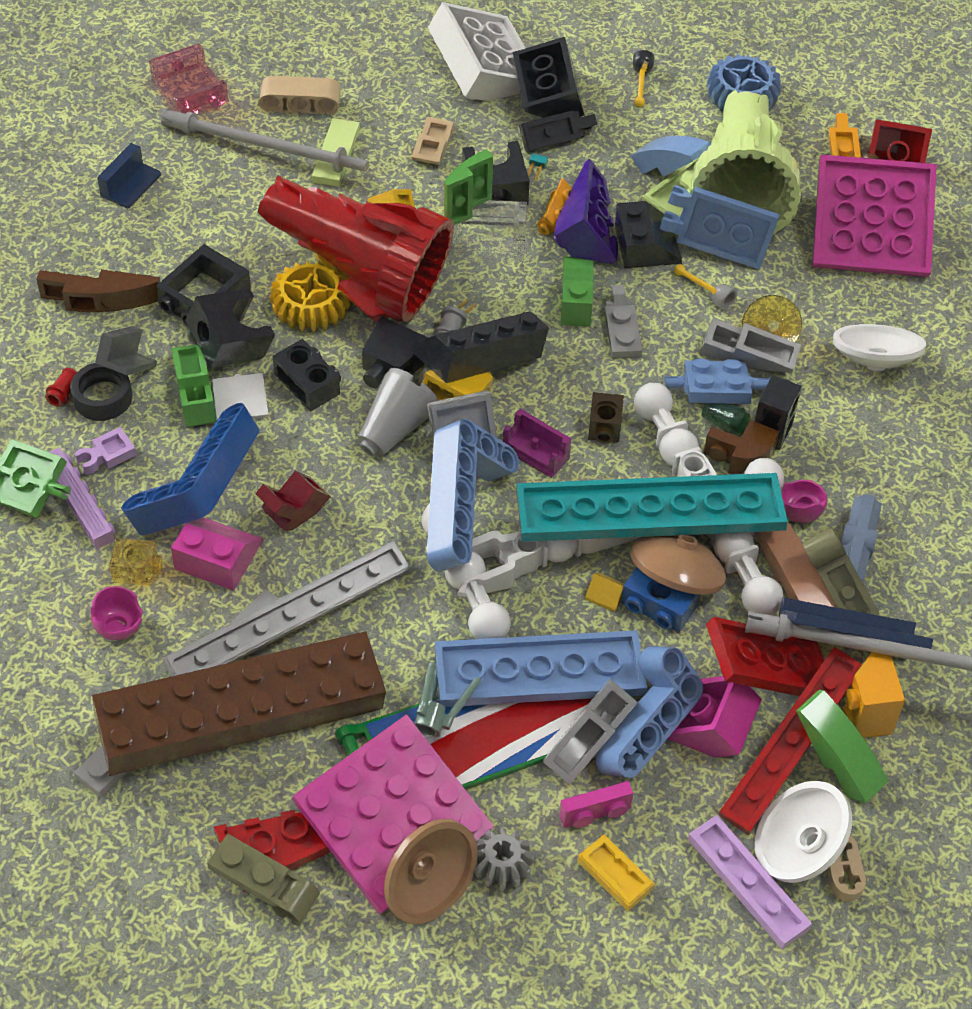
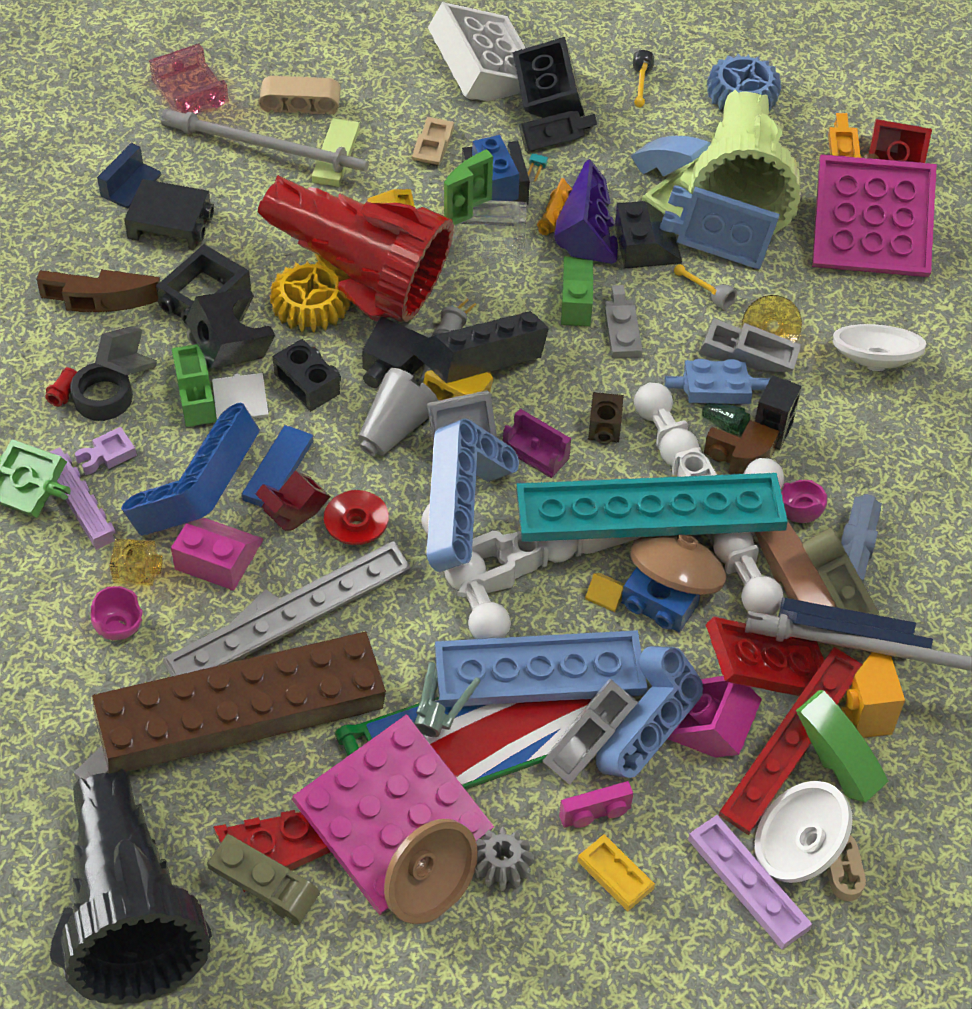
(128, 924): none -> black cone
(169, 211): none -> black panel
(279, 462): none -> blue tile
(356, 506): none -> red dish
(505, 174): none -> blue brick

